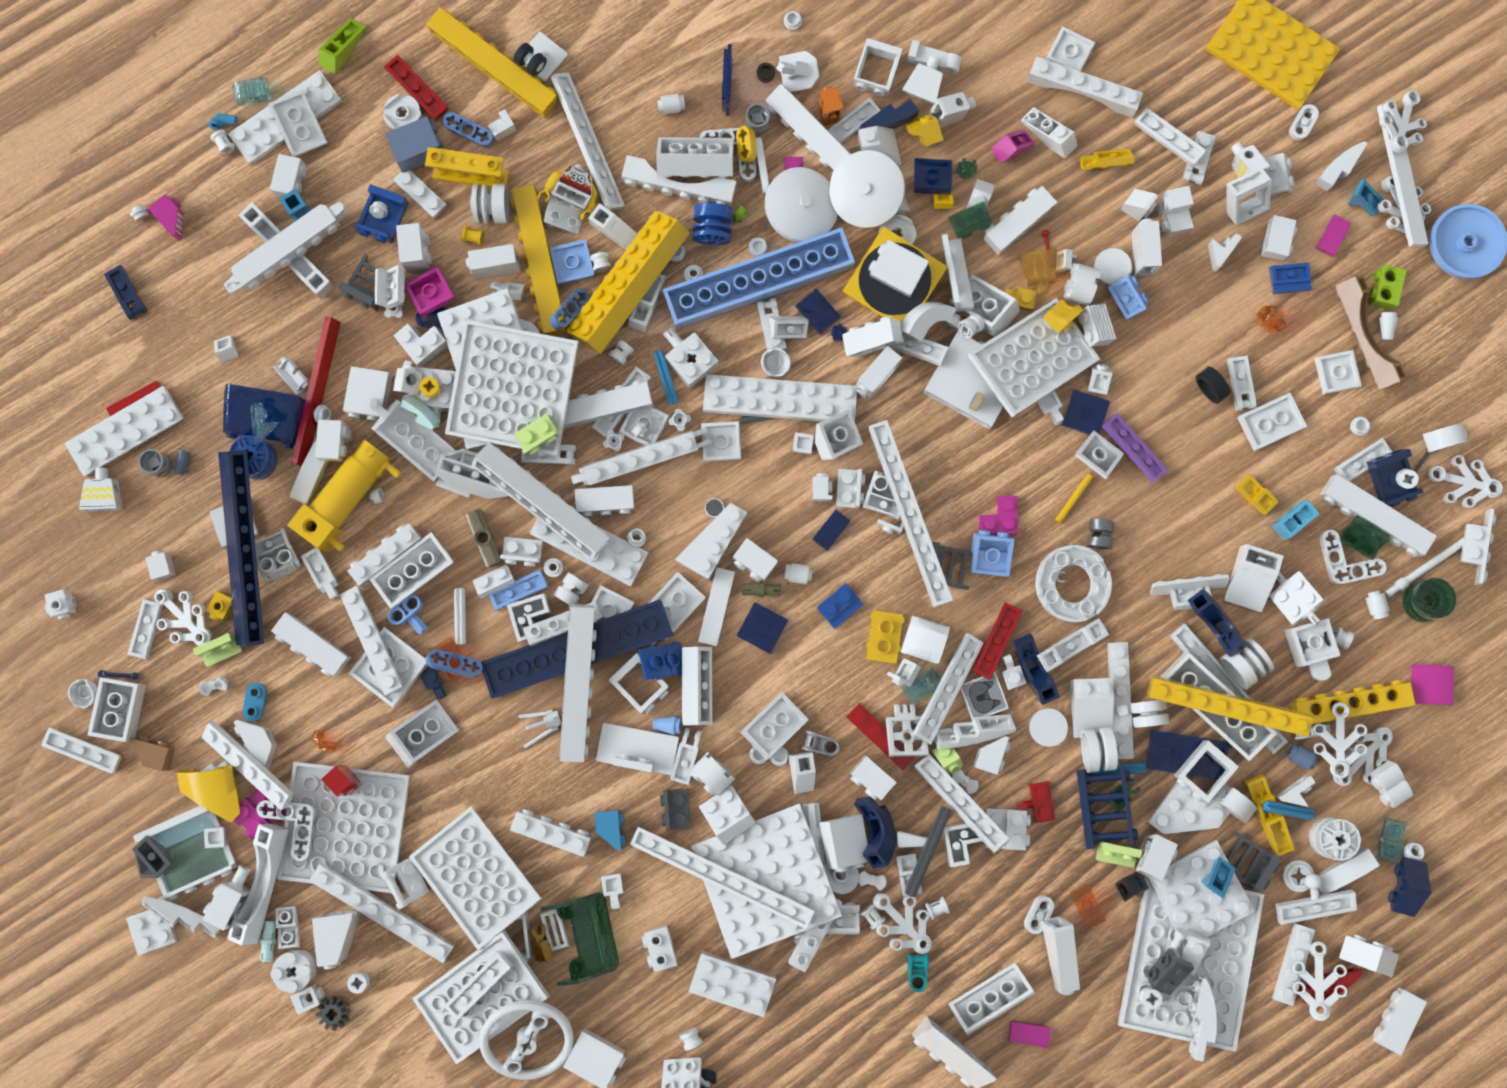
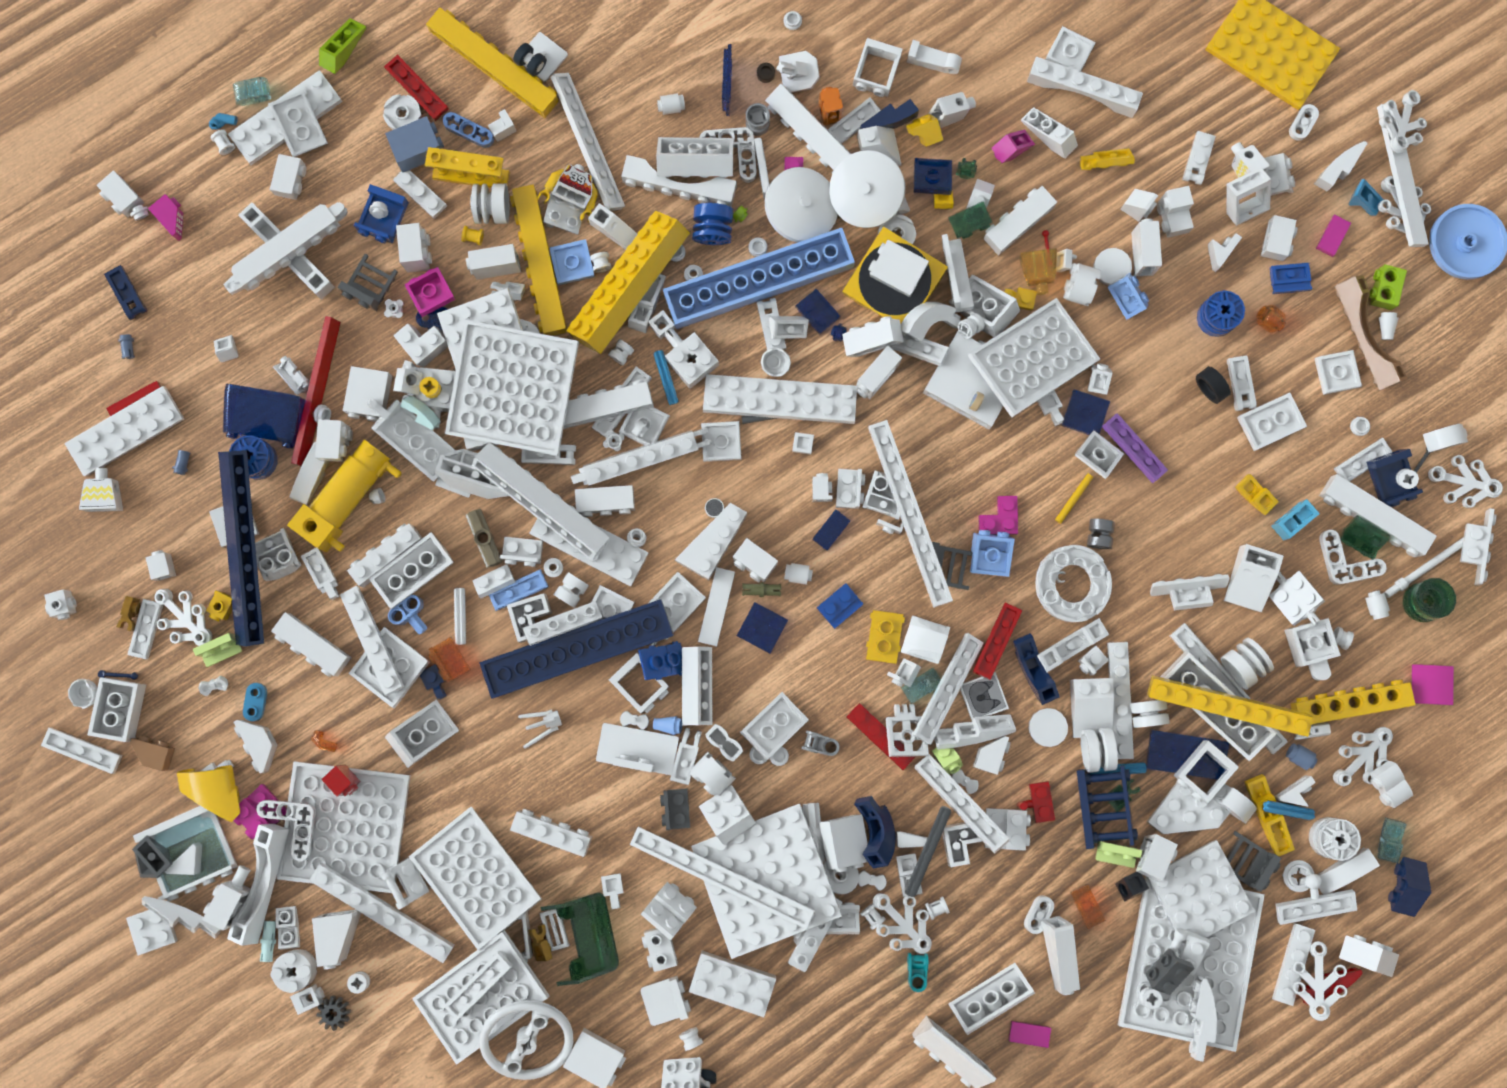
(119, 193): none -> white brick
(126, 346): none -> sand blue pin
(129, 609): none -> pearl gold plate
(155, 463): light grey wheel -> none
(189, 862): none -> white slope
(215, 837): white plate -> none
(247, 765): white plate -> none
(260, 428): clear light blue slope -> none
(295, 204): dark azure brick -> none
(389, 286): white bracket -> none
(466, 672): medium blue beam -> none
(537, 433): yellowish green bracket -> none
(562, 309): medium blue beam -> none
(576, 683): white brick -> none
(609, 825): dark azure slope -> none
(641, 721): none -> white piece
(661, 318): none -> white plate
(665, 1001): none -> white bracket
(669, 910): none -> white plate
(674, 420): white plate -> none
(719, 738): none -> white brick
(746, 144): yellow beam -> none
(802, 772): white slope -> none
(837, 435): white slope -> none
(872, 777): white brick -> none
(925, 81): white torso -> none
(1013, 674): white plate -> none
(1062, 316): yellow brick -> none
(1092, 661): none -> white bracket
(1097, 325): white brick -> none
(1170, 137): white plate -> none
(1213, 321): none -> blue wheel
(1218, 622): dark blue arch -> none
(1219, 877): dark azure slope -> none
(1341, 743): white plant -> none
(1399, 1021): white brick -> none
(1417, 848): white plate -> none

